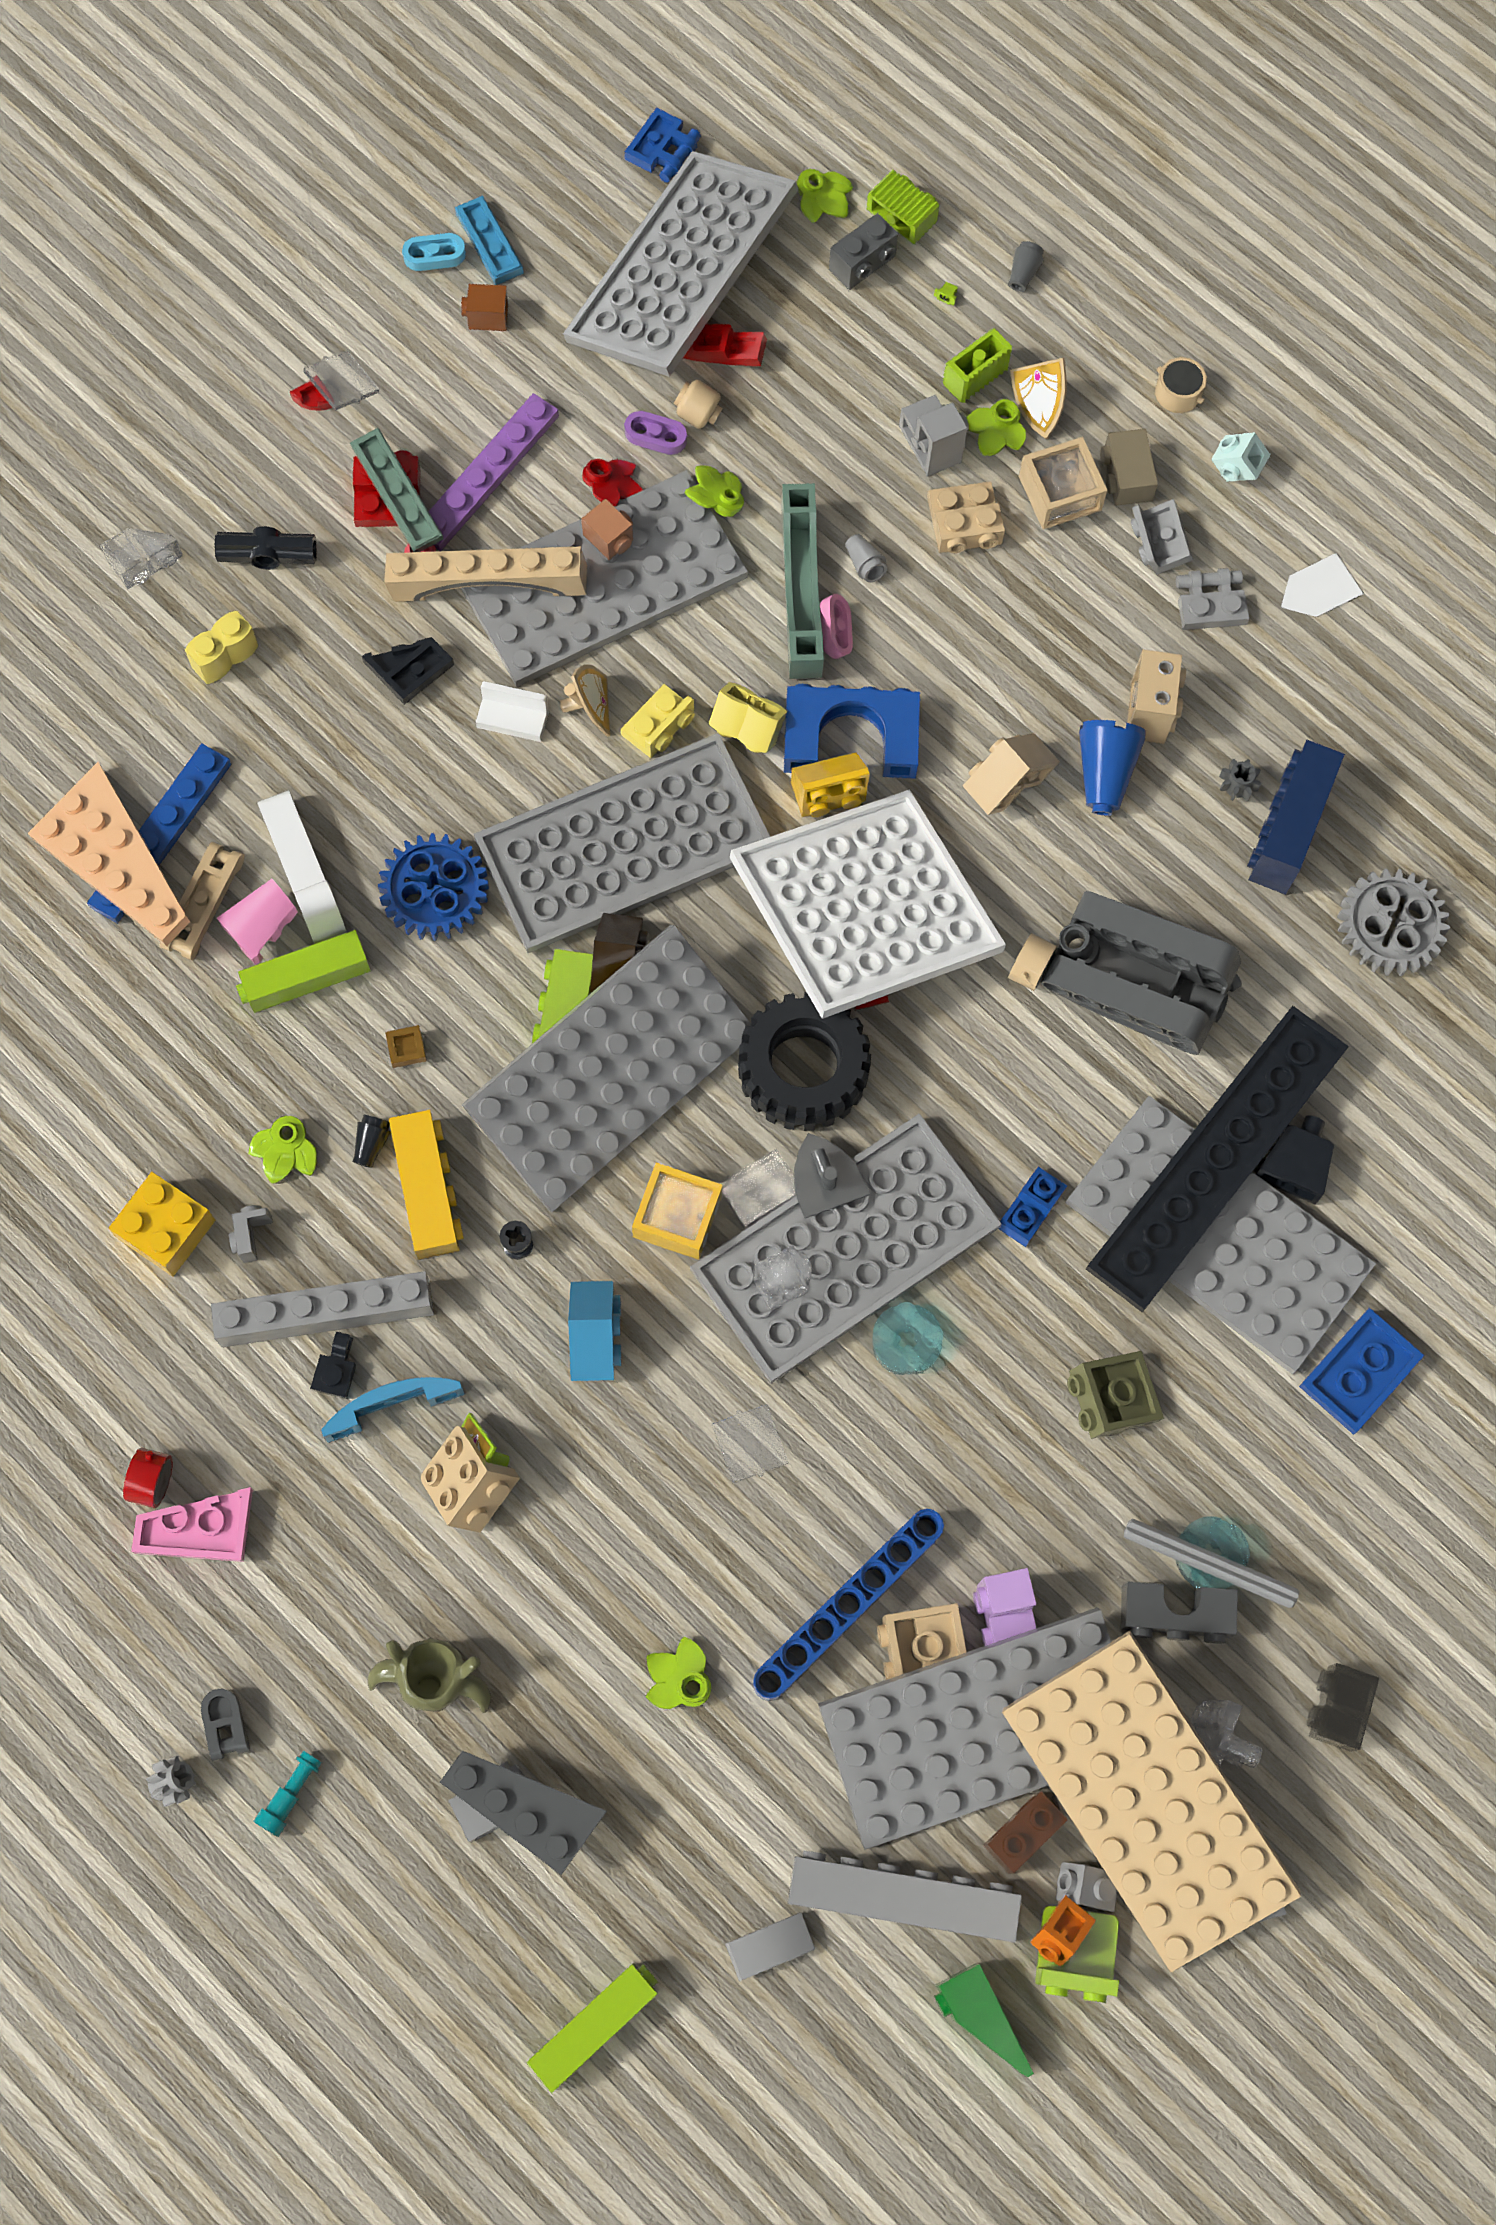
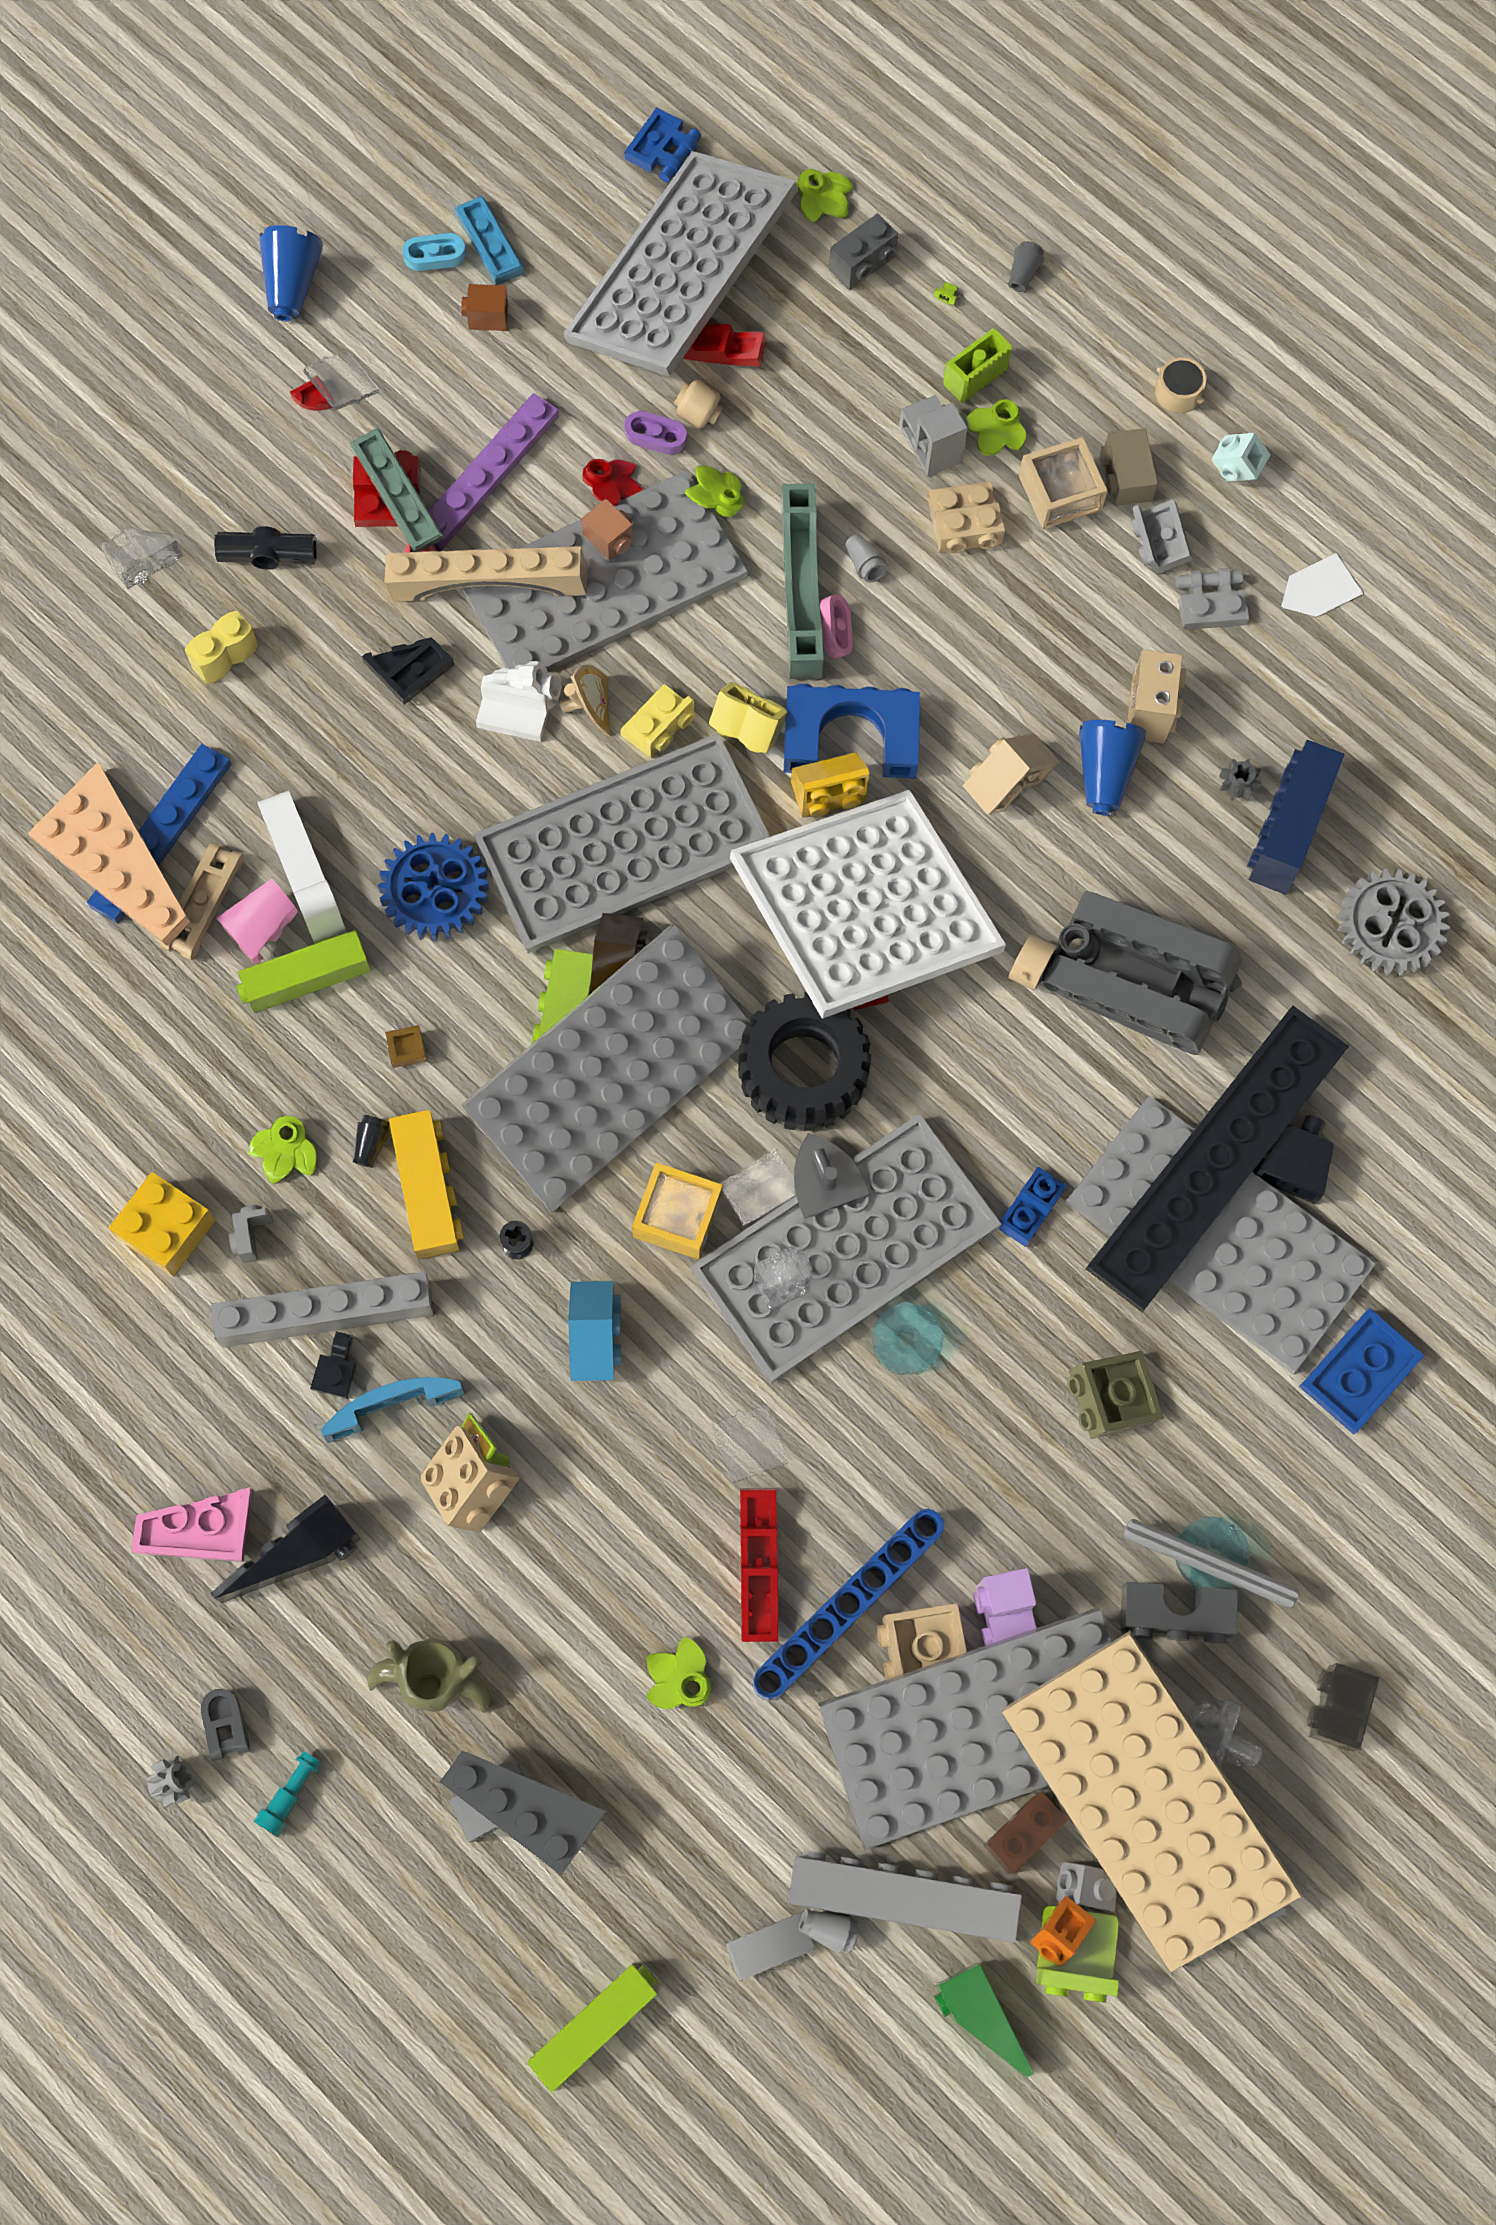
(147, 1477): red piece -> none
(288, 268): none -> blue cone
(313, 1540): none -> black wedge
(529, 677): none -> white rock
(758, 1565): none -> red slope
(829, 1929): none -> light grey cone
(903, 206): lime brick -> none
(1041, 394): shield -> none

